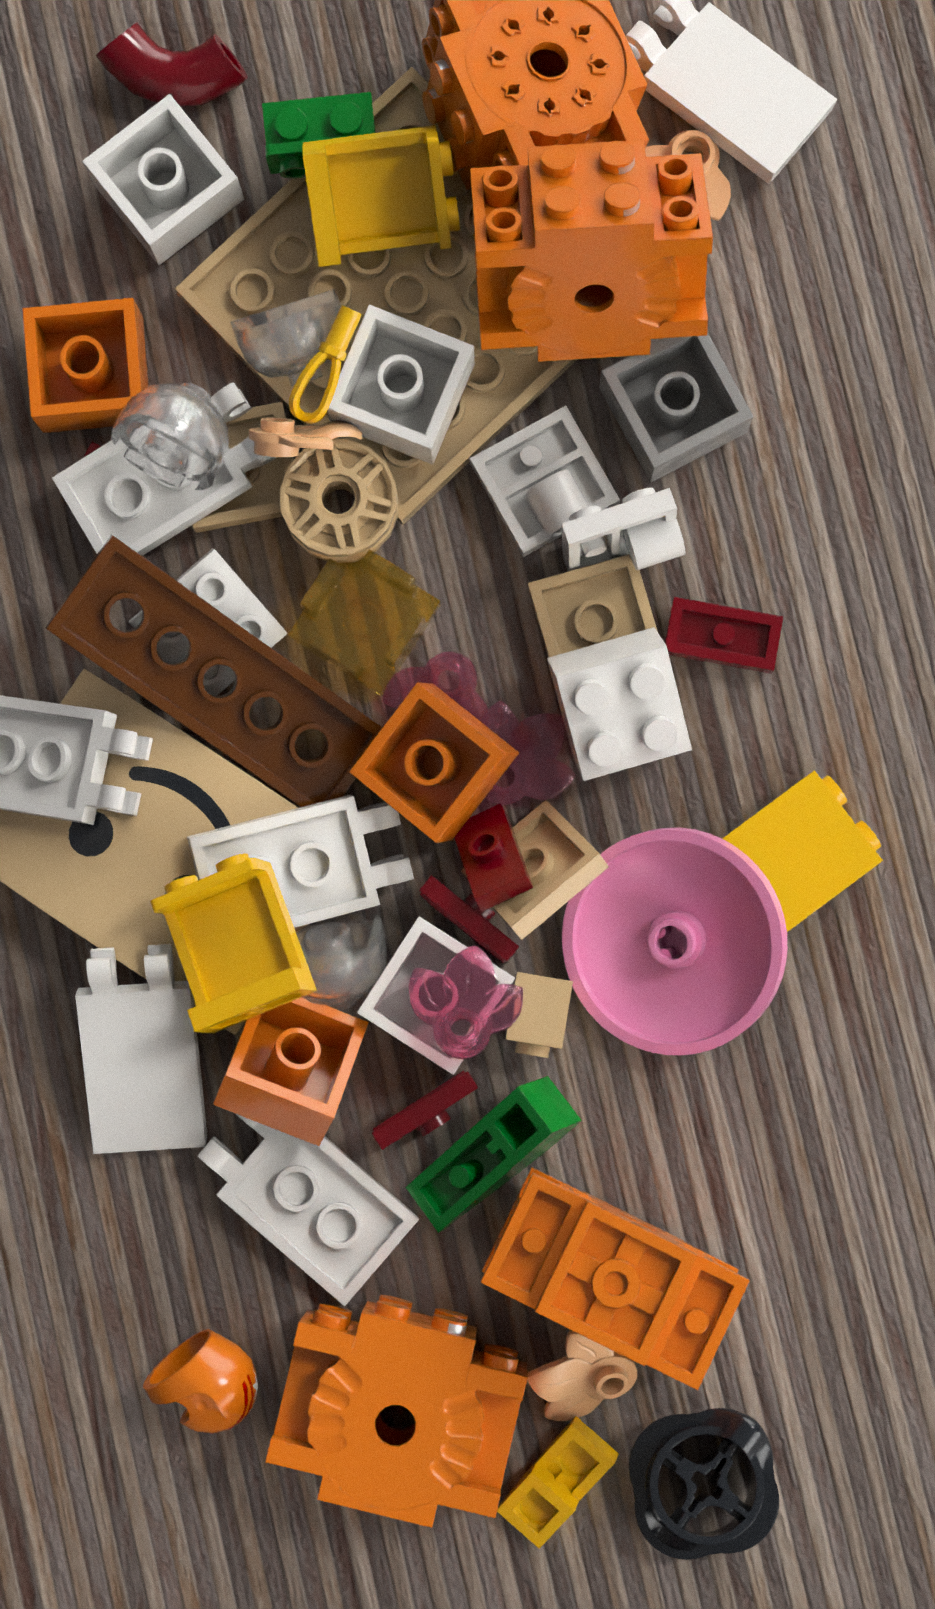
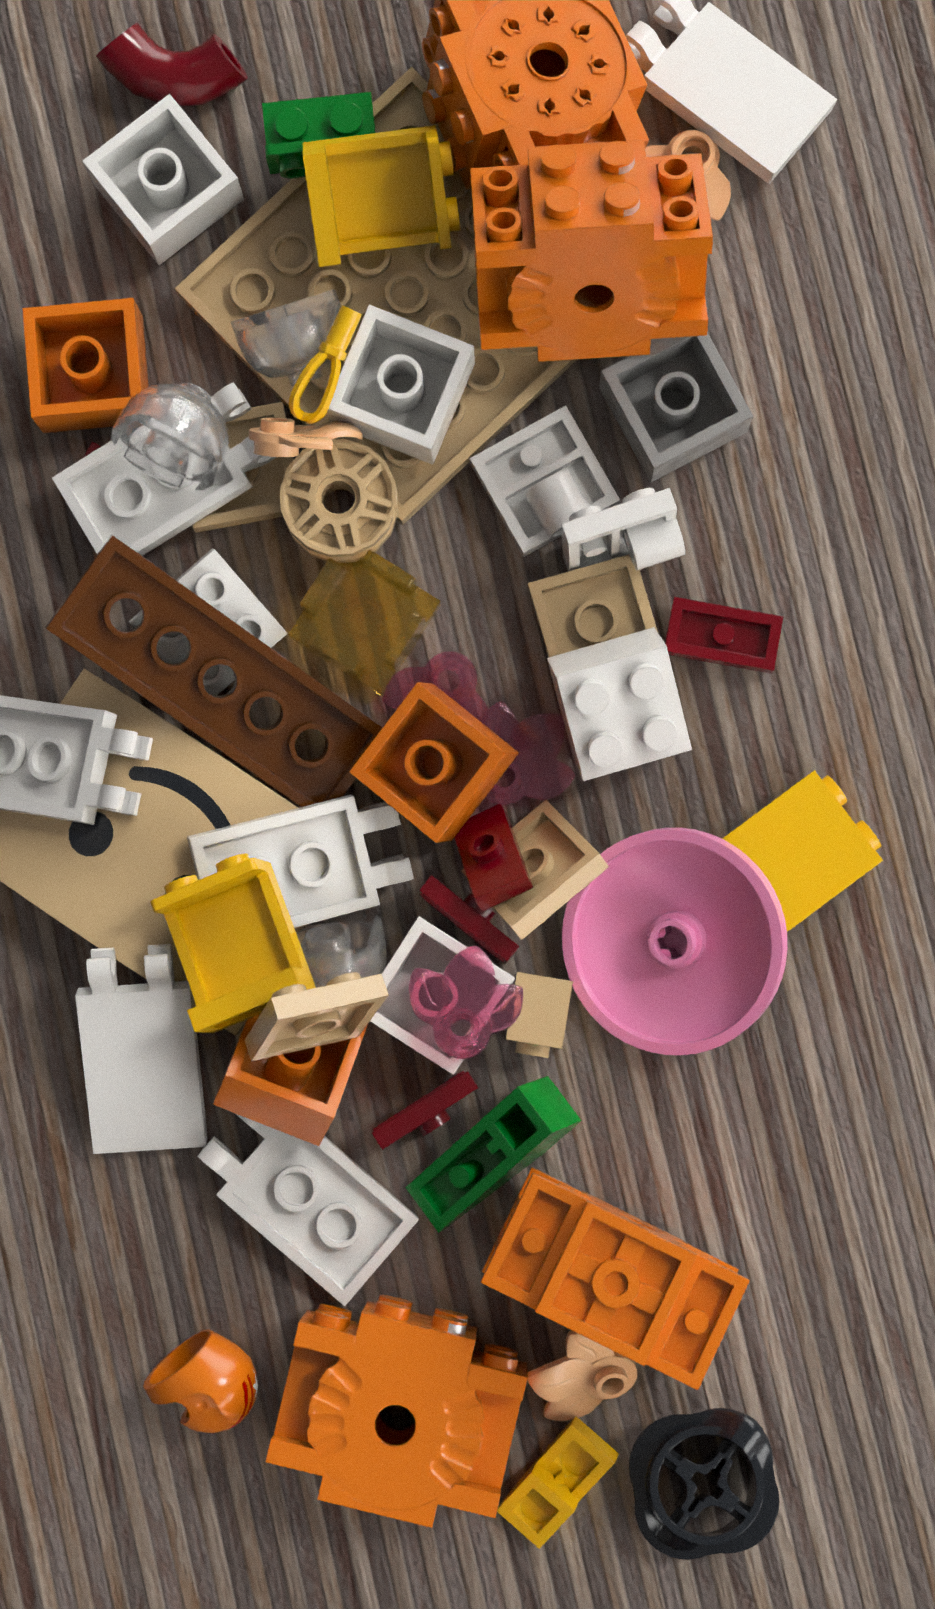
(315, 1016): none -> tan plate

